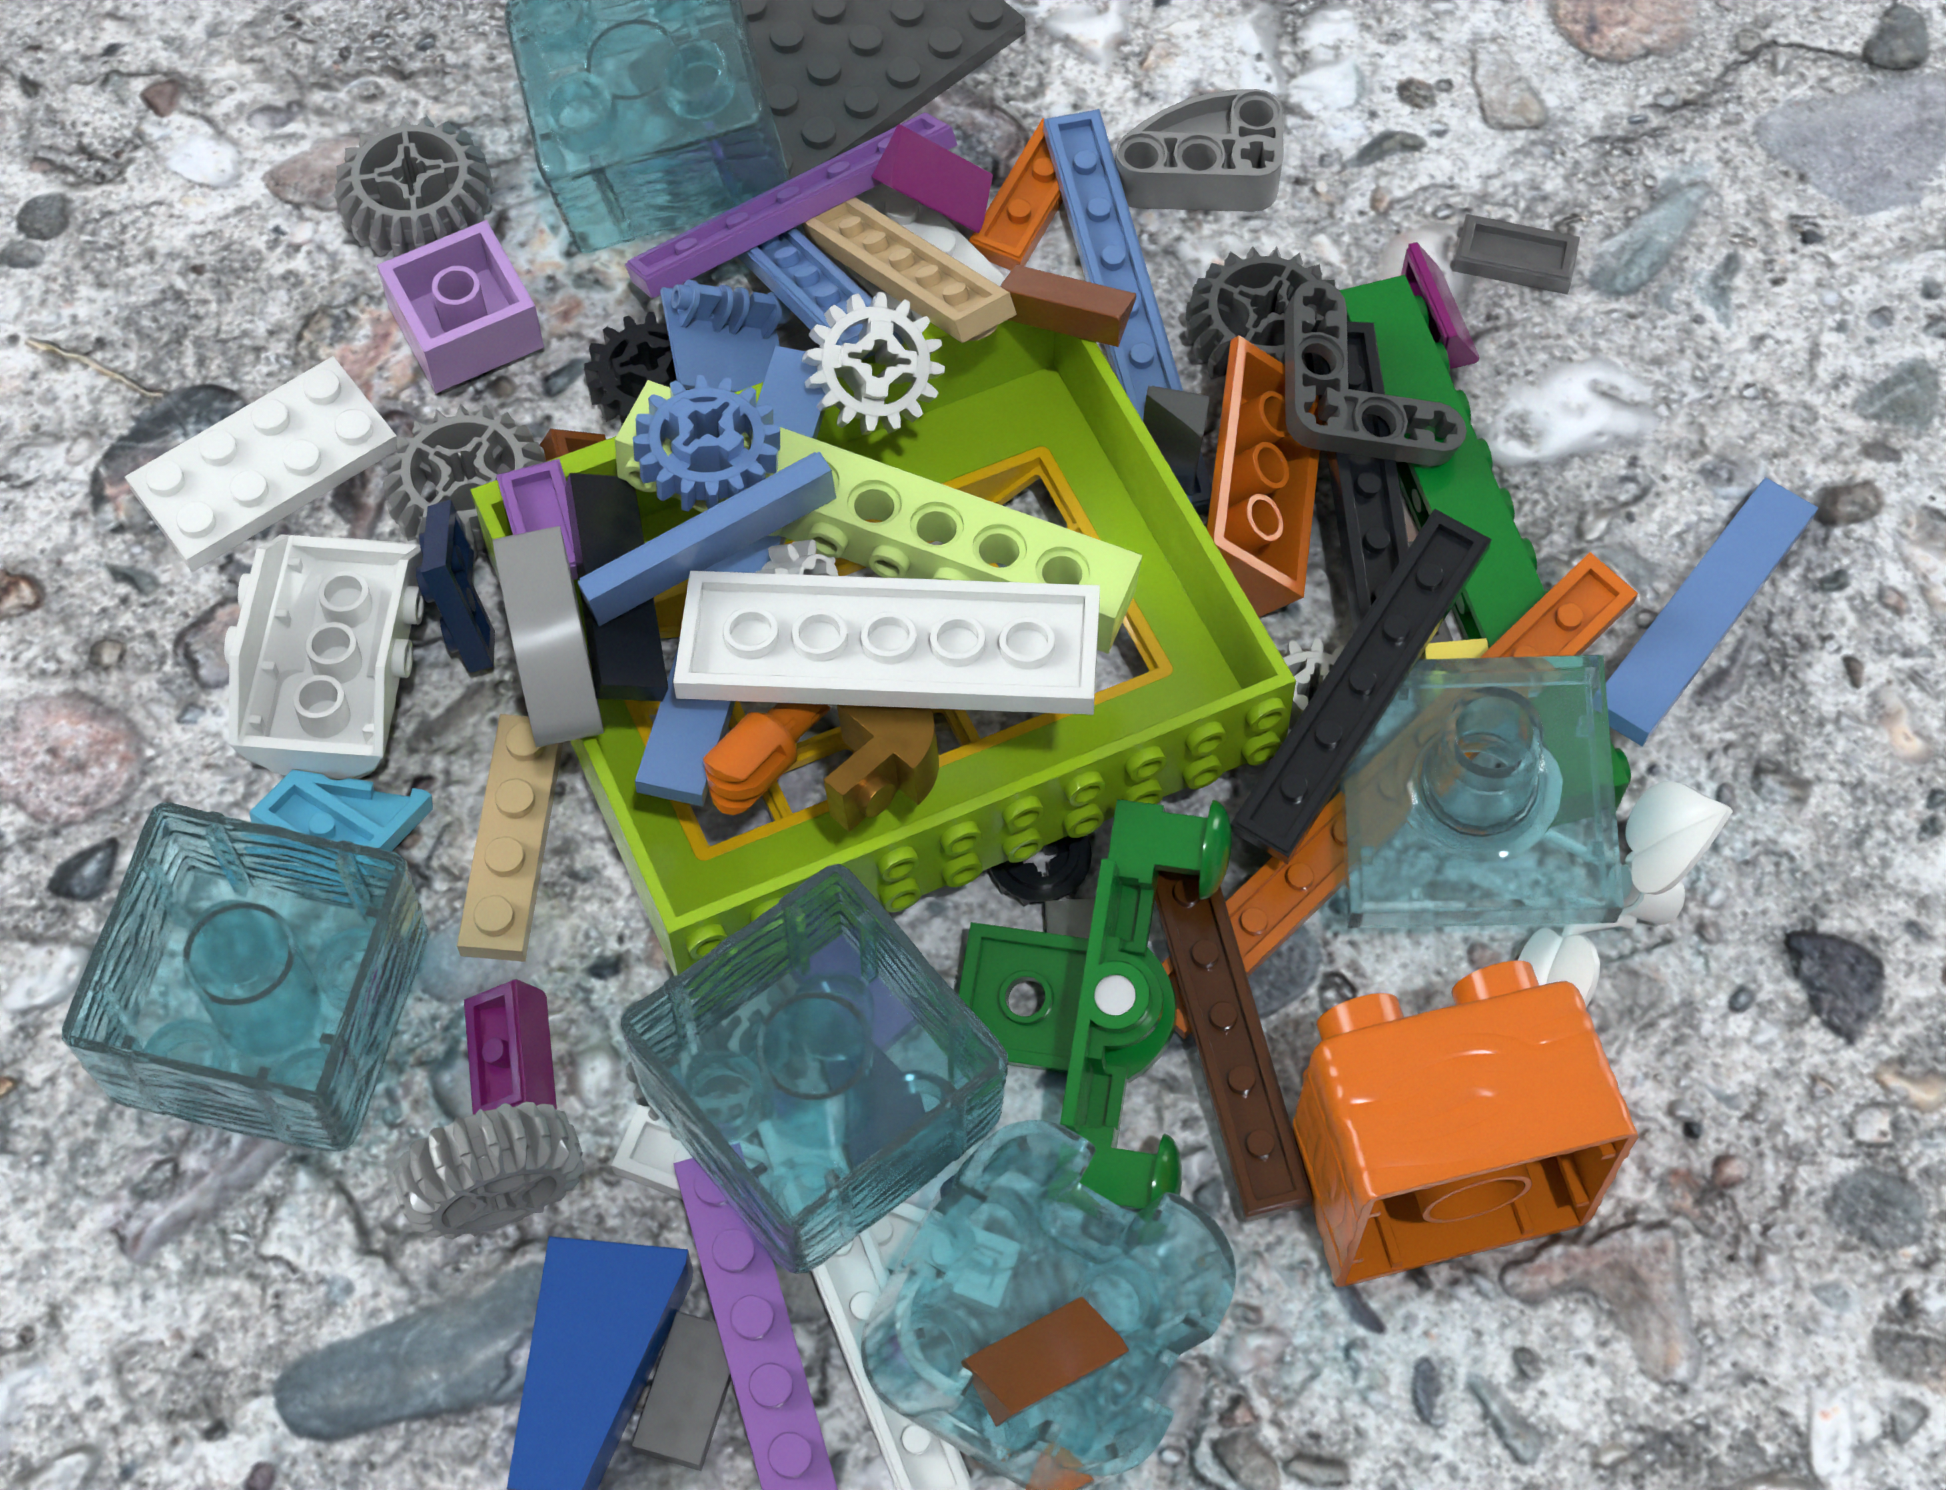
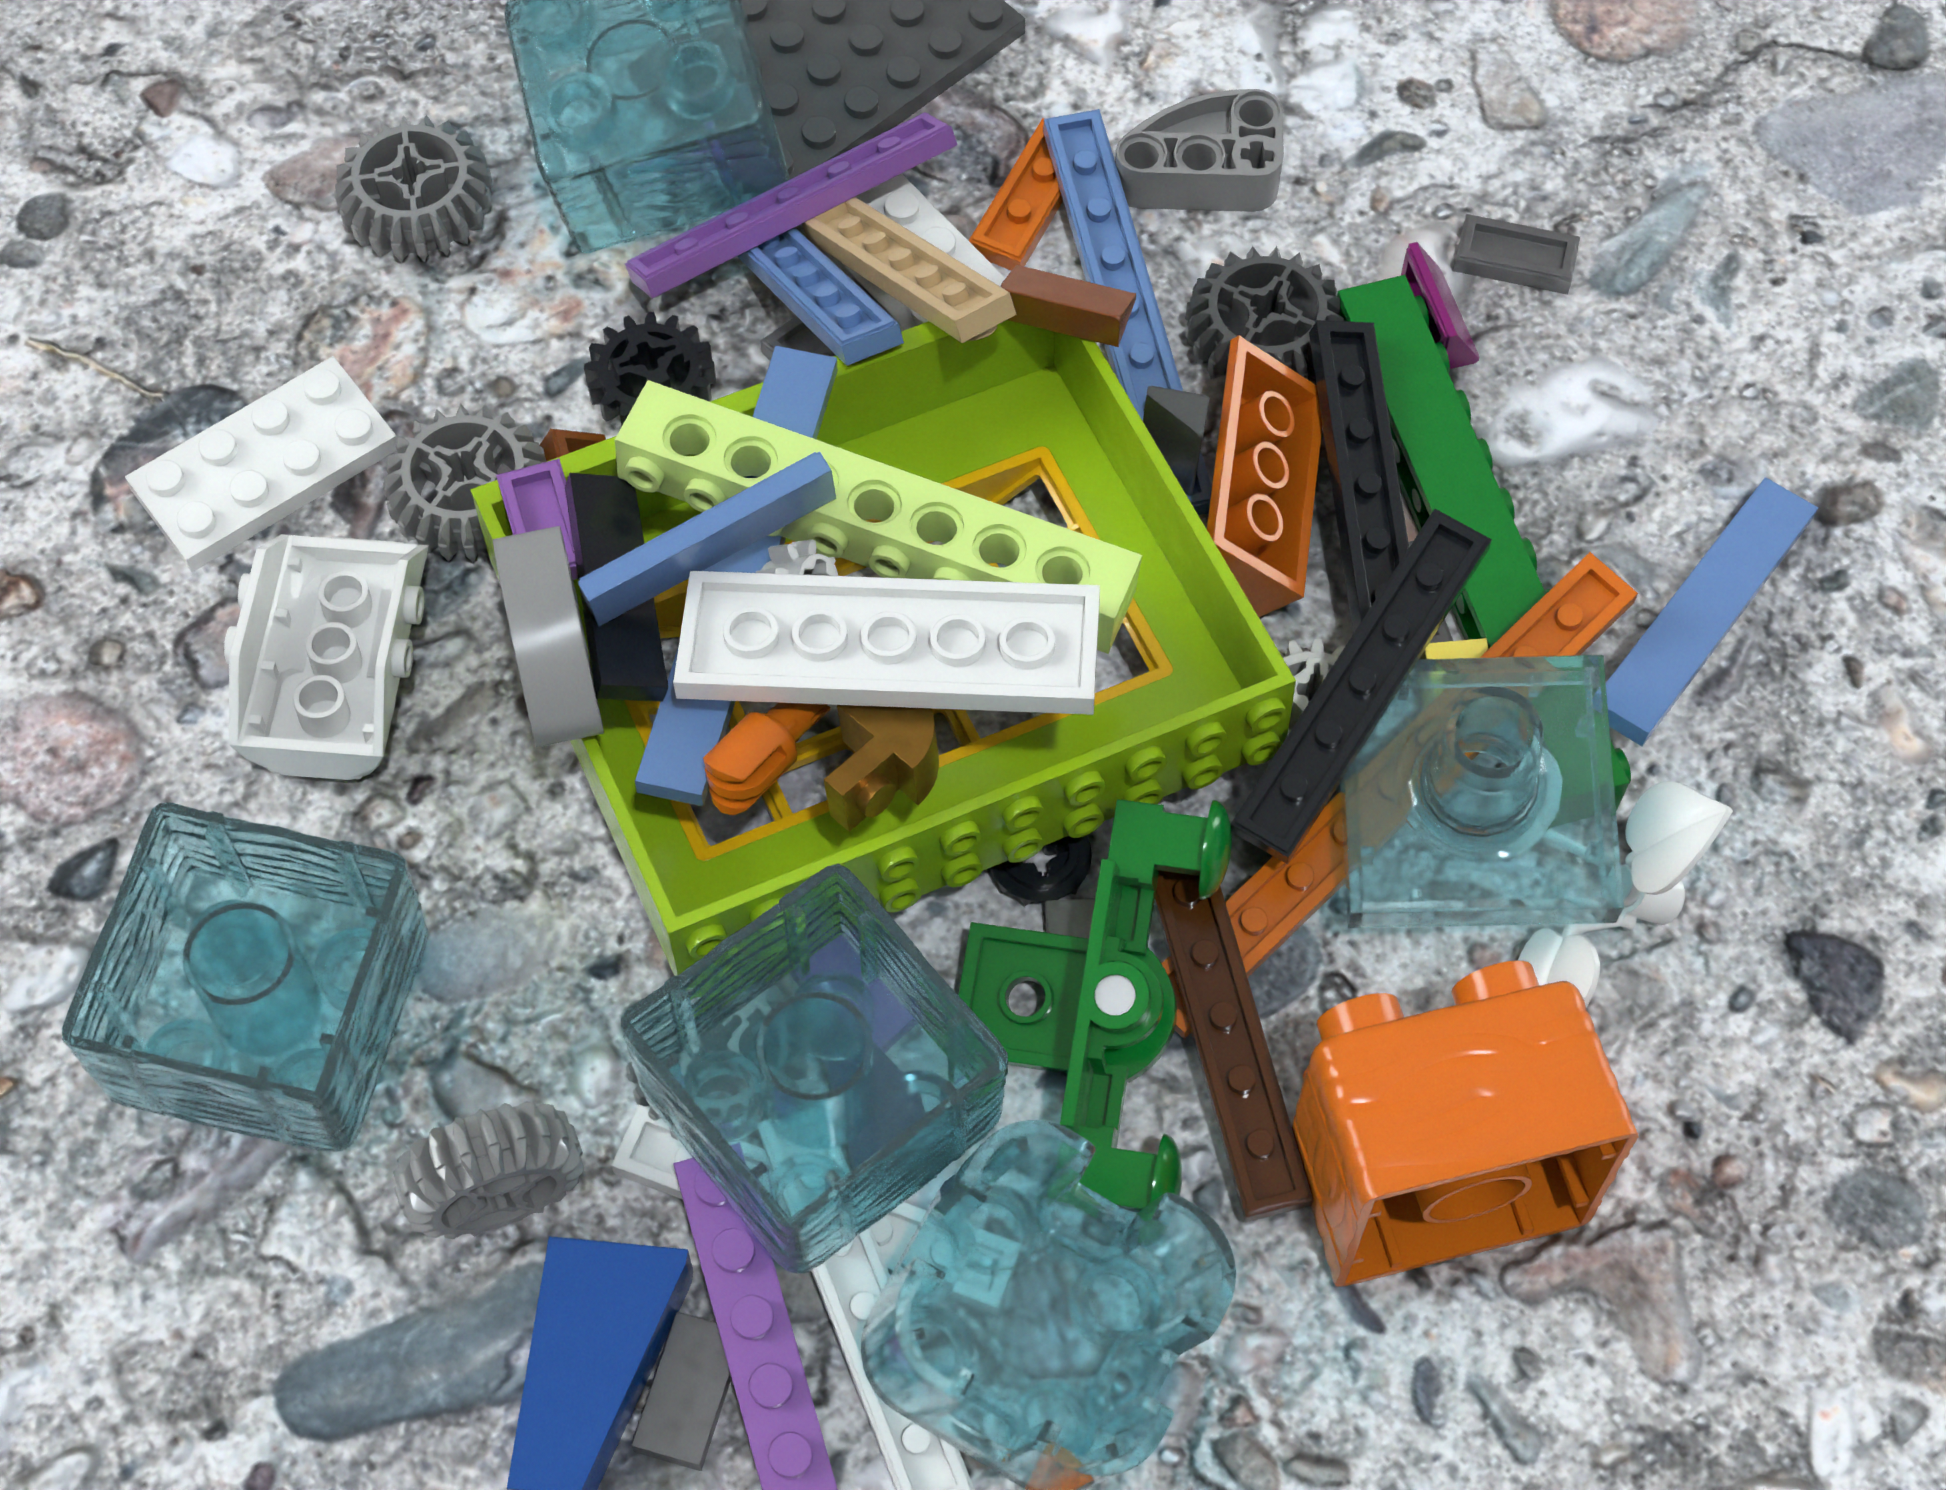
(342, 809): medium azure wing -> none
(448, 581): dark blue plate -> none
(461, 306): lavender brick -> none
(509, 844): tan plate -> none
(509, 1047): magenta slope -> none
(705, 442): medium blue gear -> none
(721, 333): medium blue hinge -> none
(900, 364): white gear -> none
(935, 177): magenta slope -> none
(1043, 1359): dark orange slope -> none
(1345, 407): dark grey beam -> none

